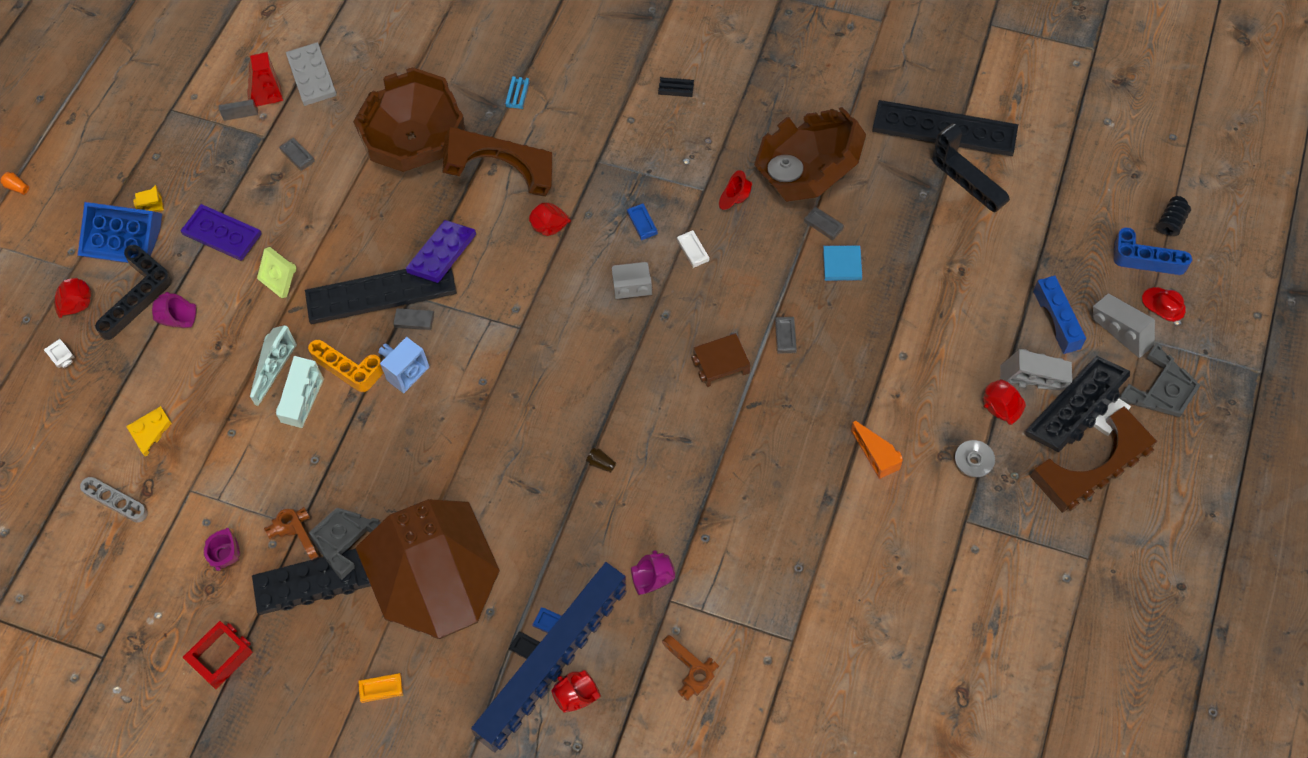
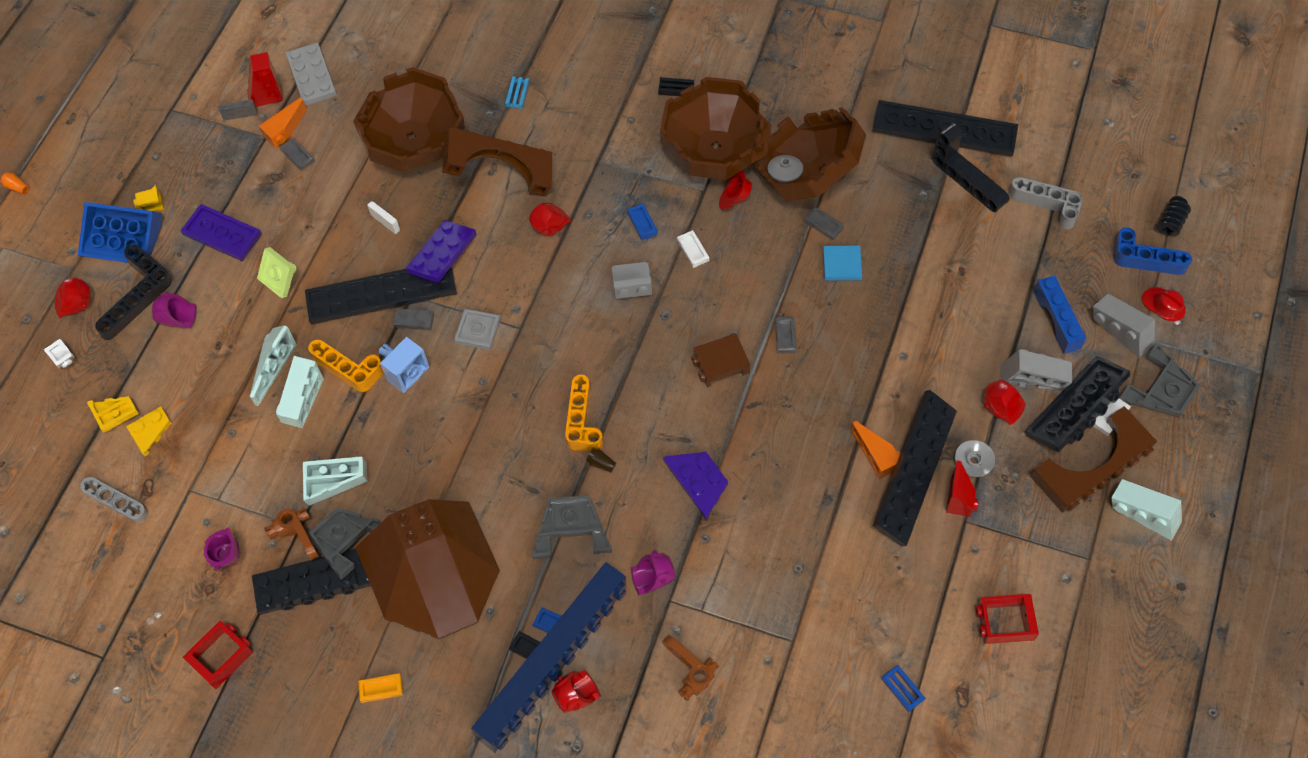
(112, 412): none -> yellow wing
(282, 125): none -> orange slope
(331, 477): none -> light aqua wedge
(383, 217): none -> white tile
(477, 329): none -> light grey tile
(570, 518): none -> dark grey wing
(581, 412): none -> light orange beam
(698, 478): none -> dark purple wing
(712, 114): none -> reddish brown windscreen
(897, 694): none -> blue tile
(915, 468): none -> black plate
(961, 493): none -> red slope
(1028, 616): none -> red window
(1048, 197): none -> light grey beam
(1148, 508): none -> light aqua wedge

